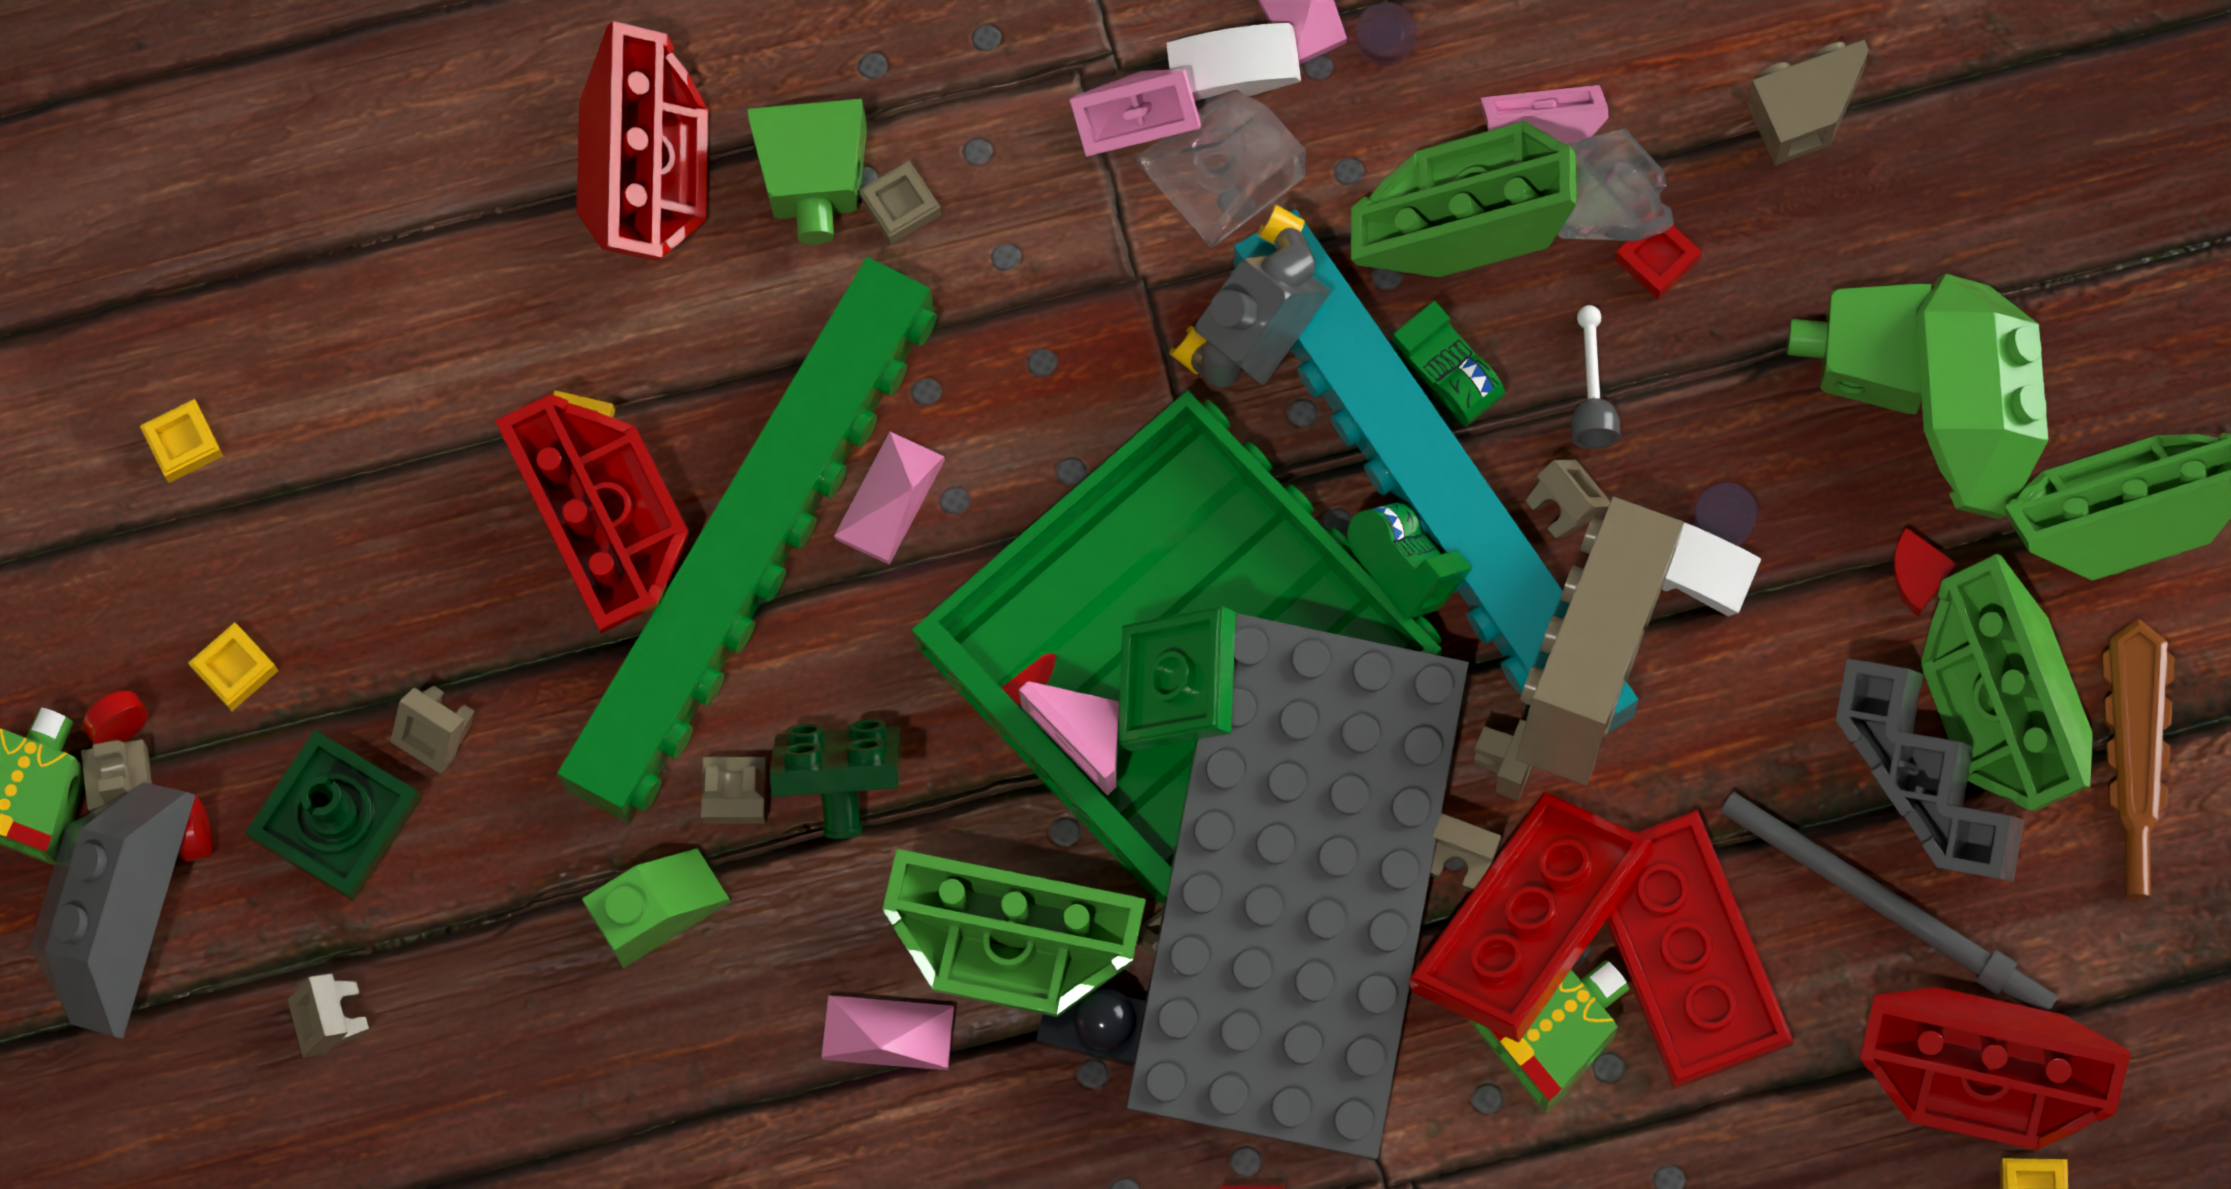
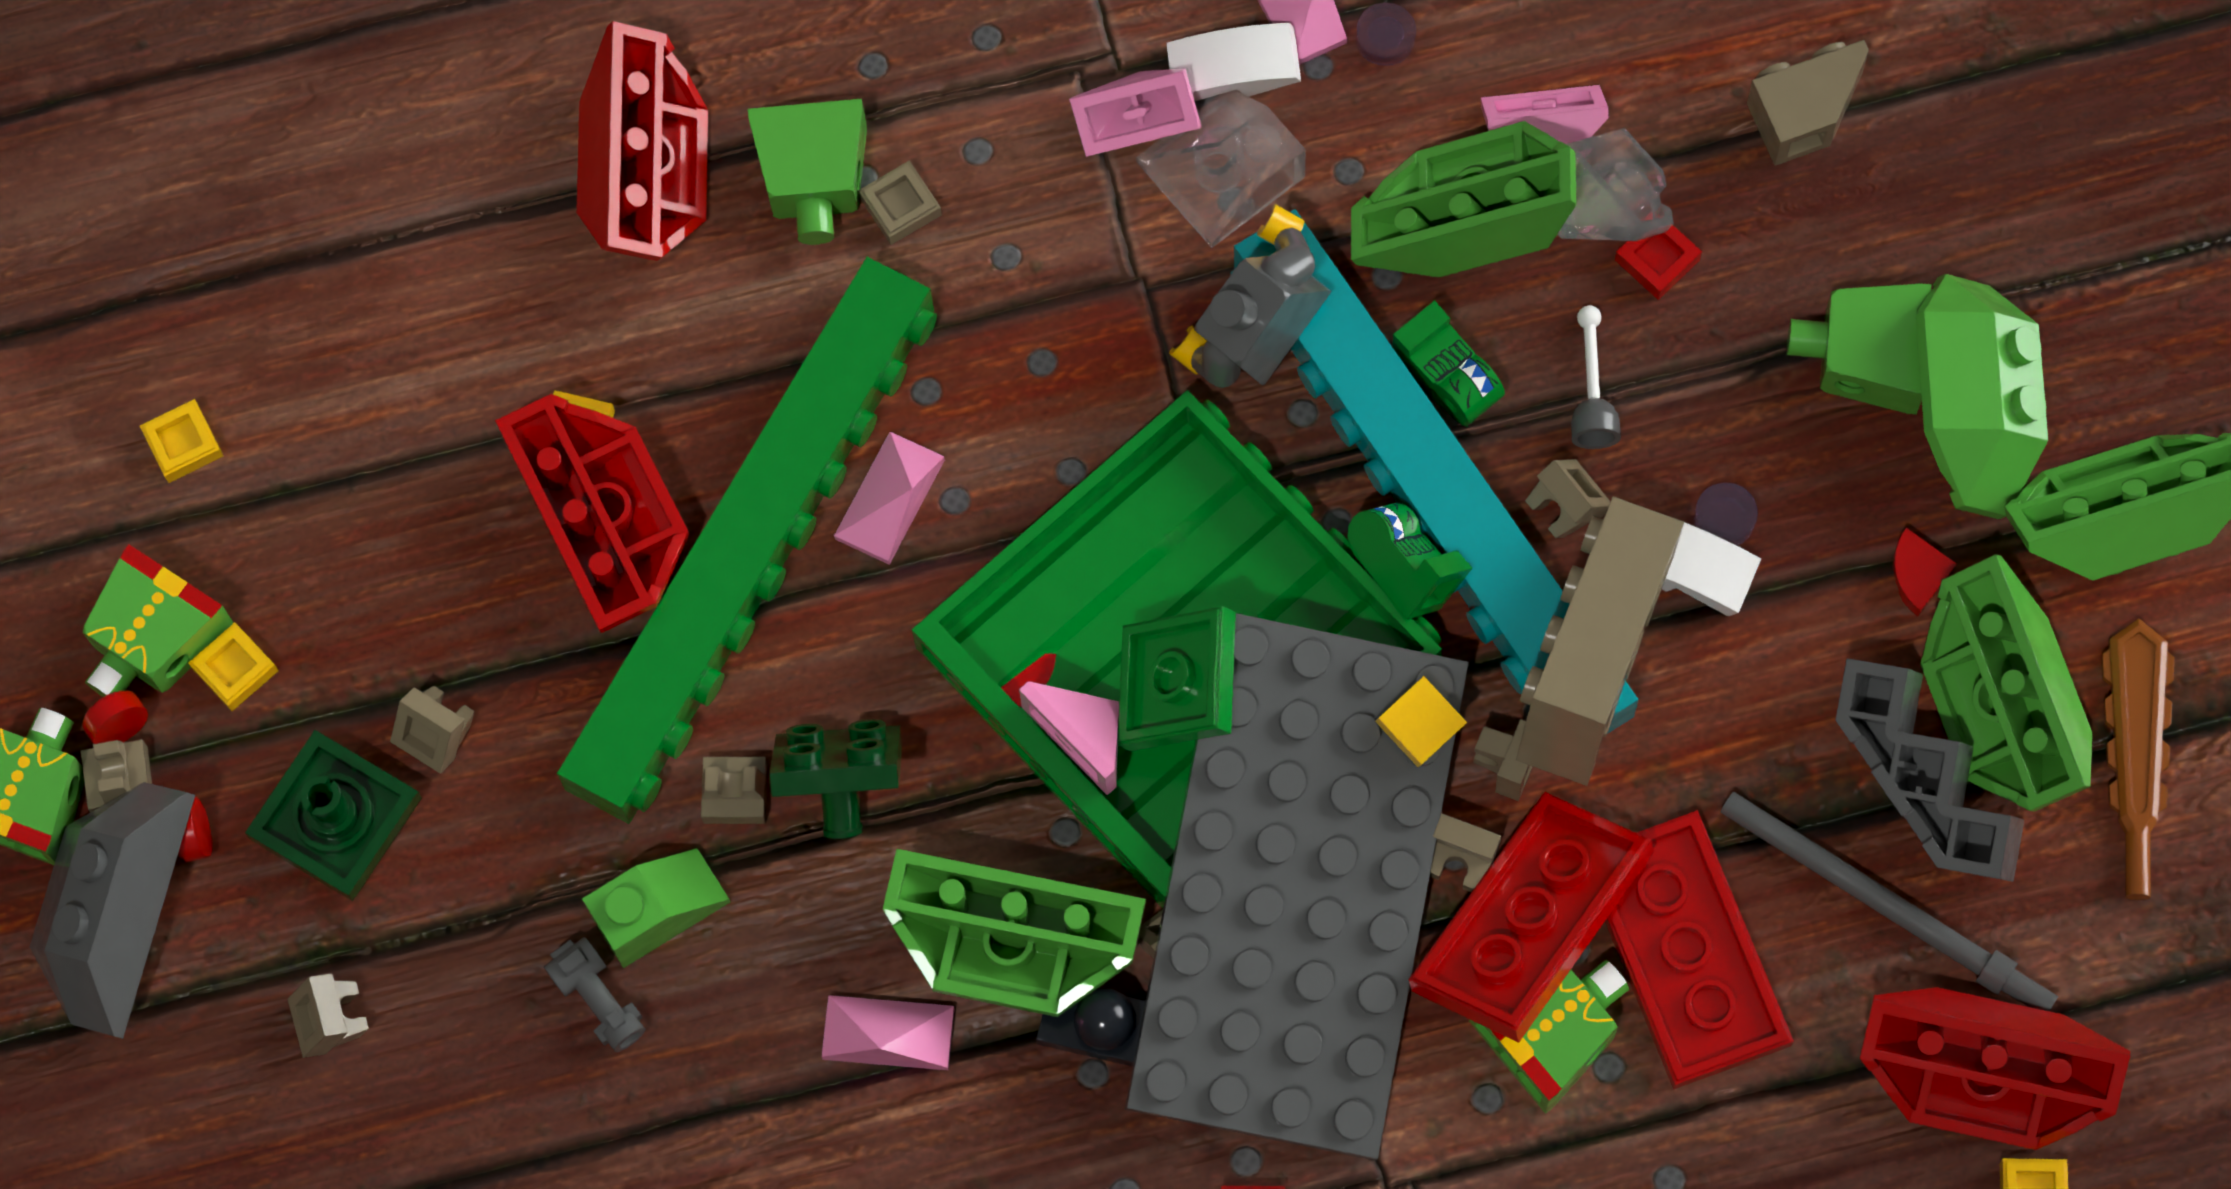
(149, 625): none -> bright green torso
(577, 969): none -> dark grey bar
(1421, 721): none -> yellow tile

